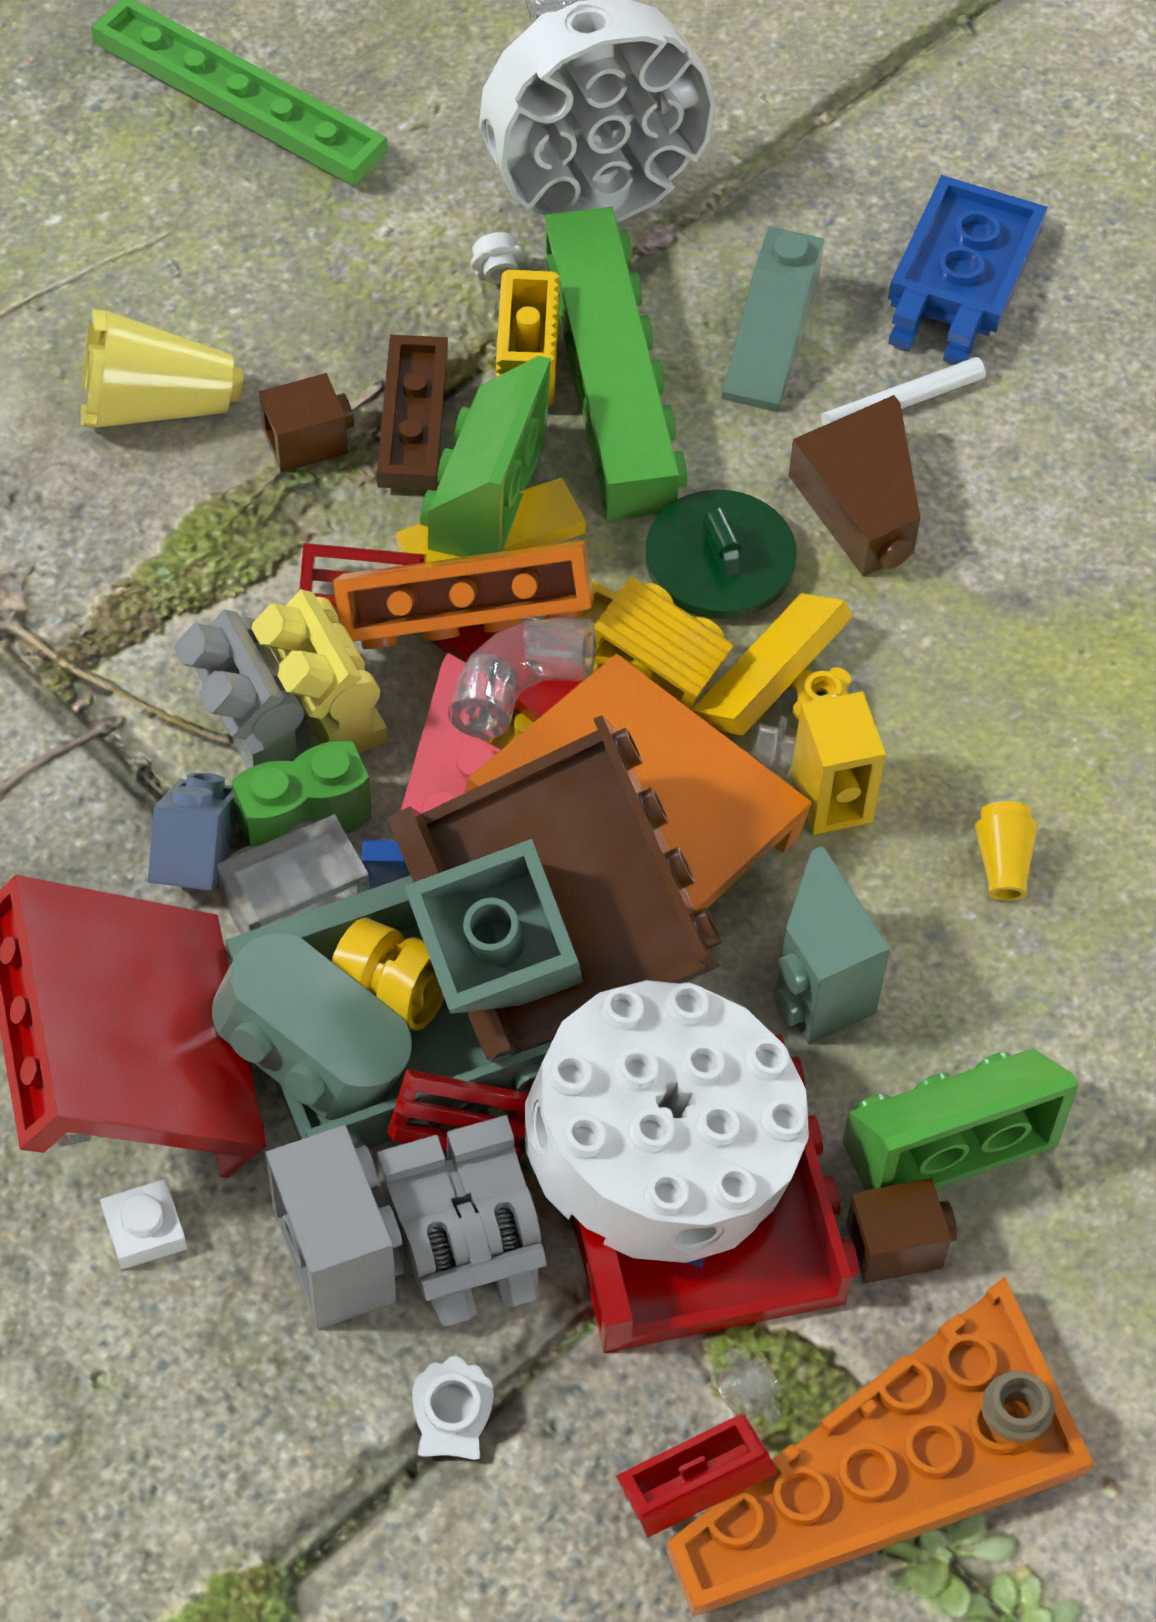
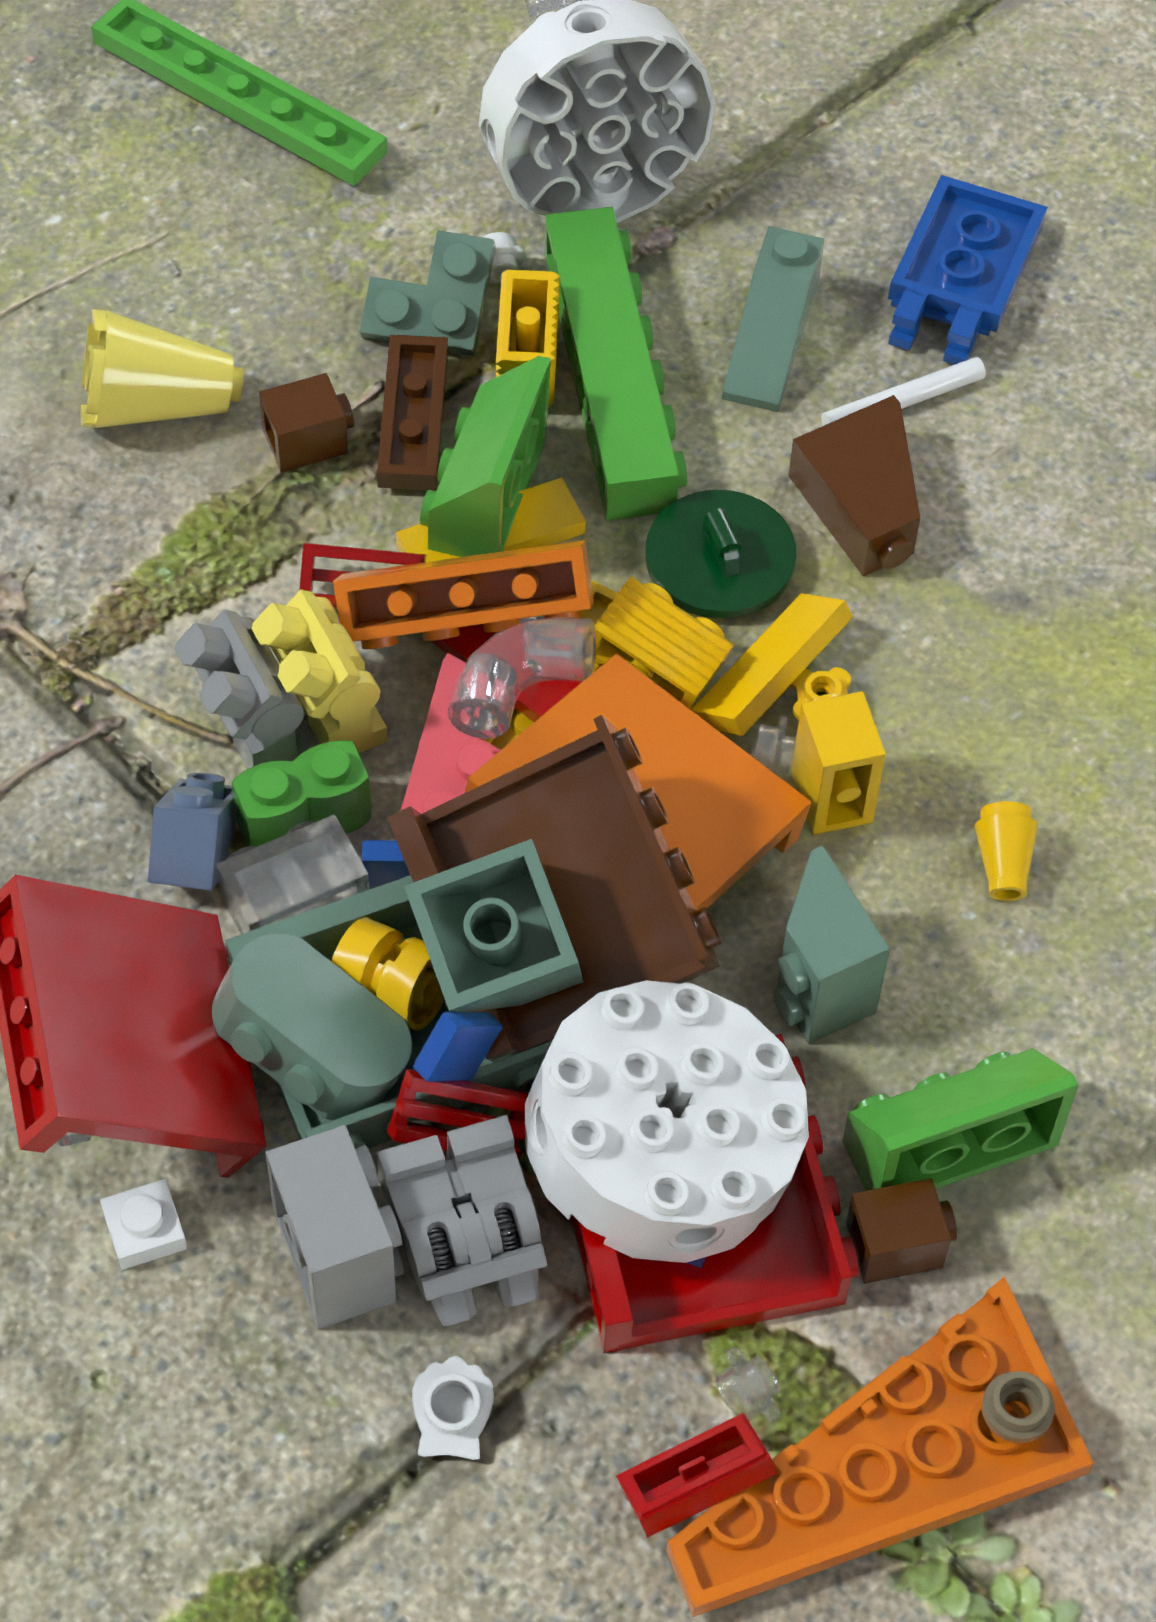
(446, 306): none -> sand green plate
(457, 1046): none -> blue tile

